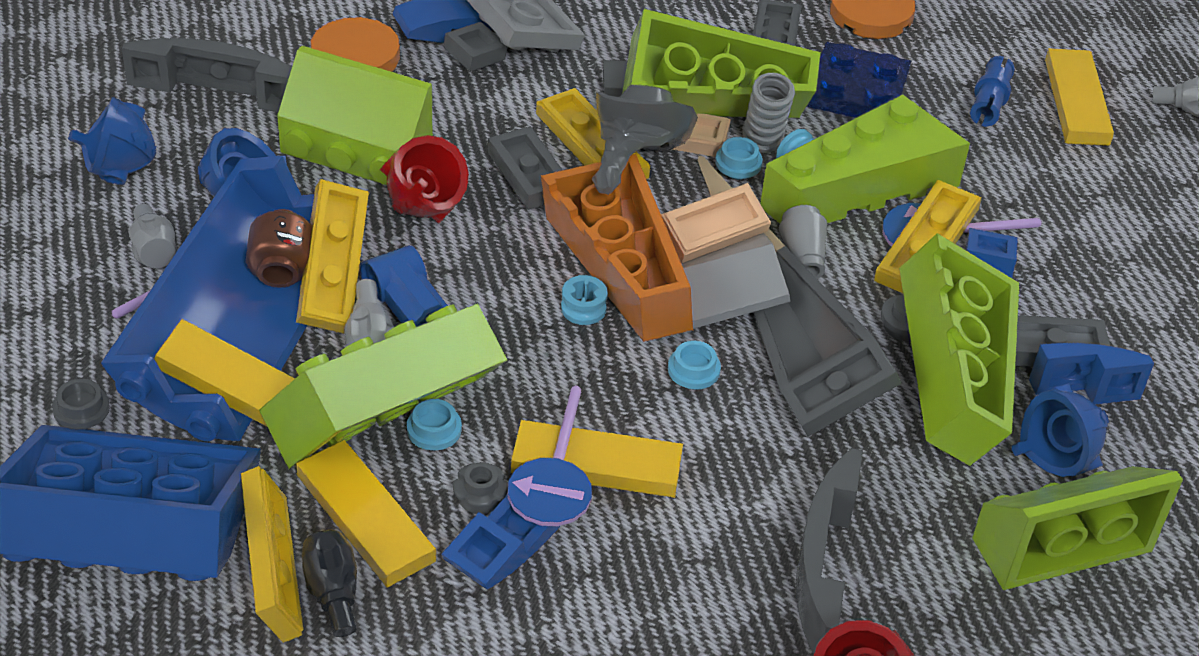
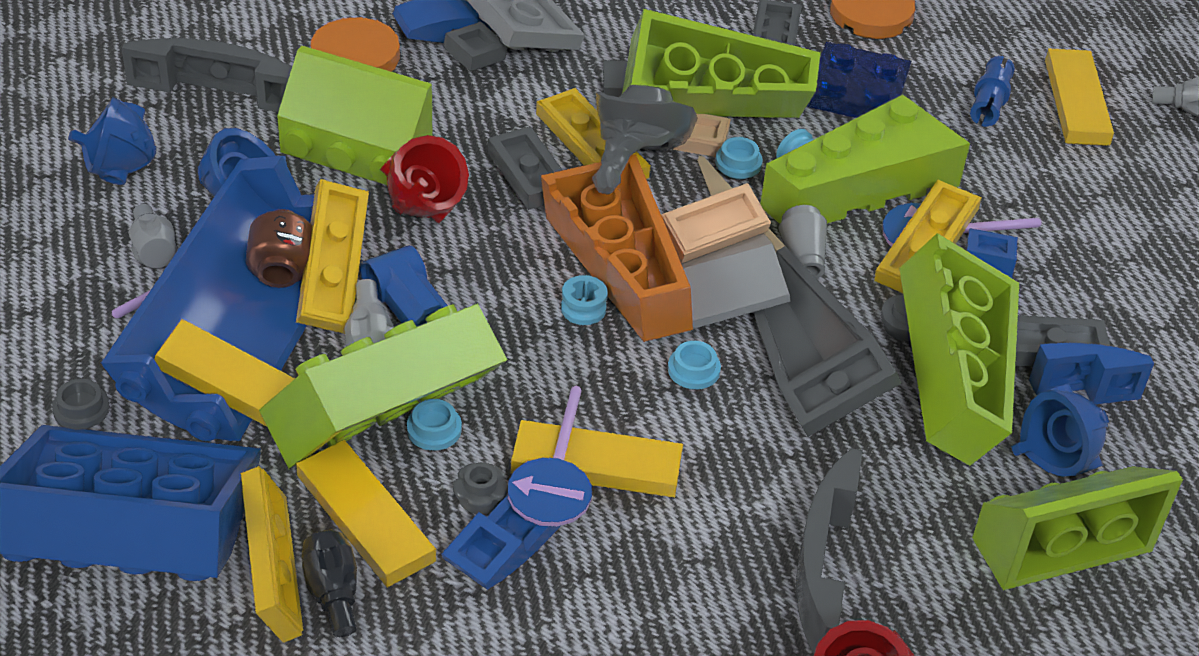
(769, 111): light grey piece -> none

